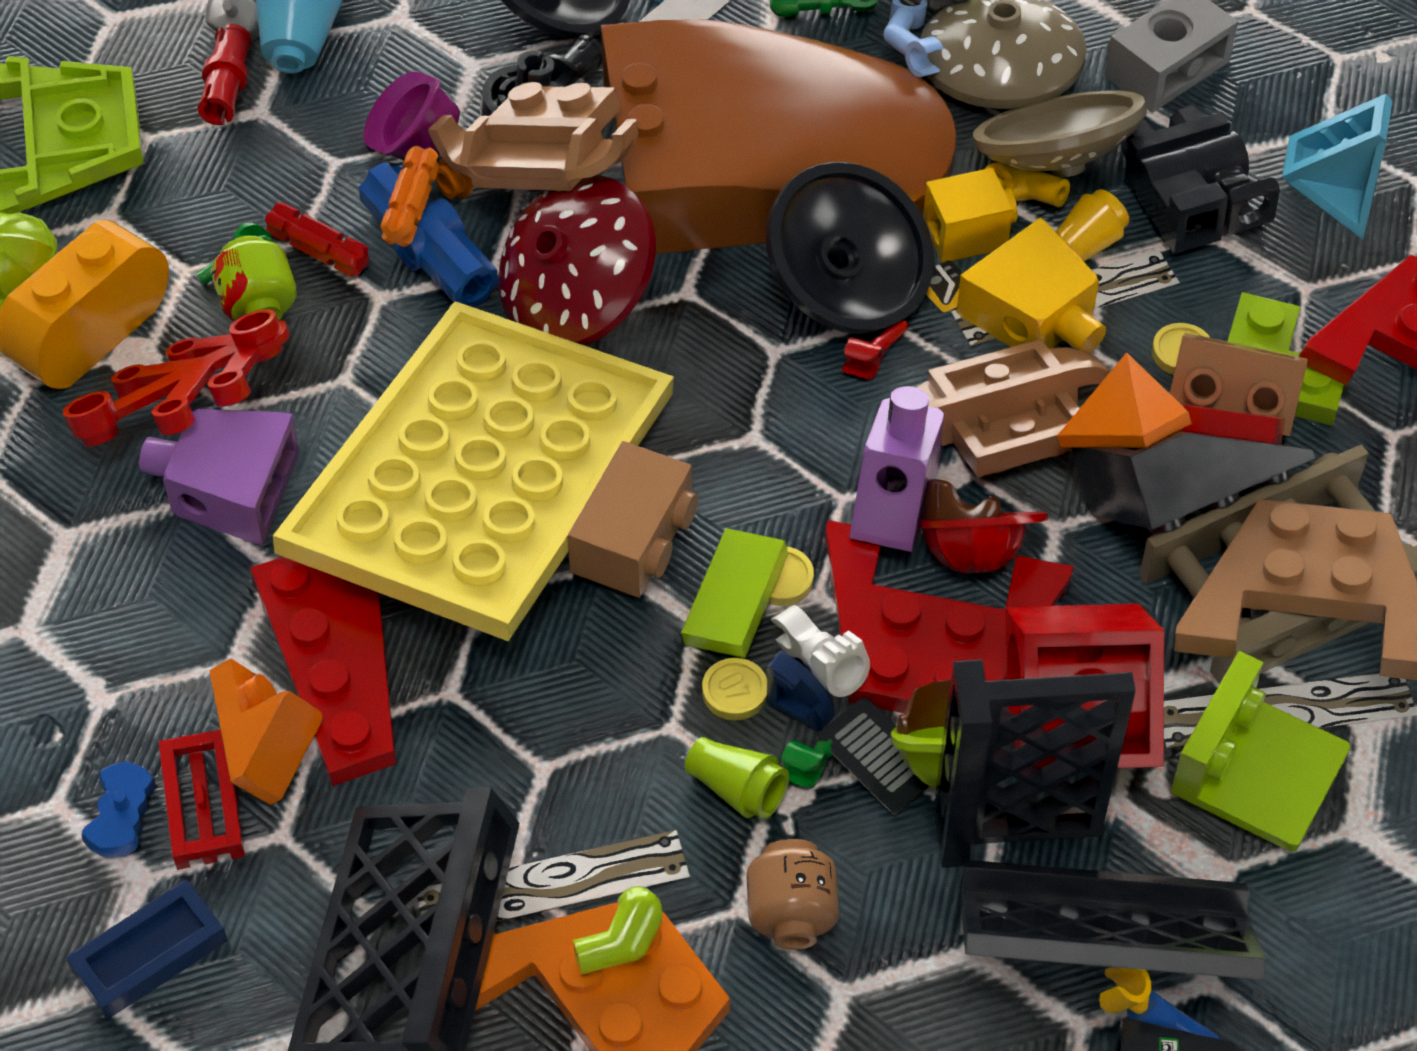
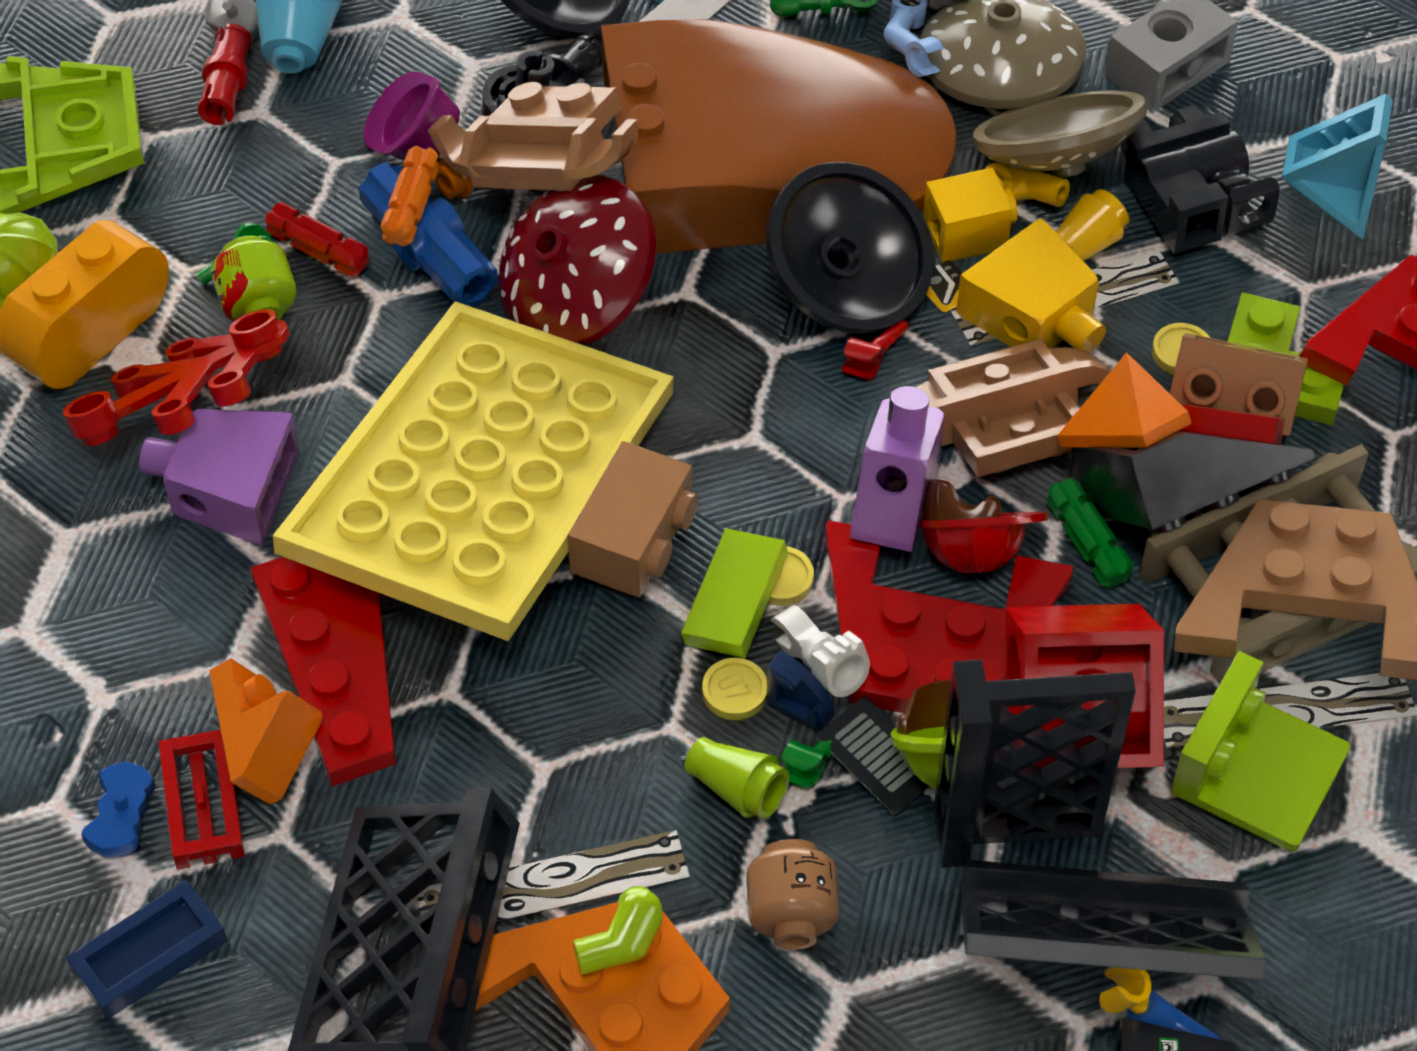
(1090, 533): none -> green axle

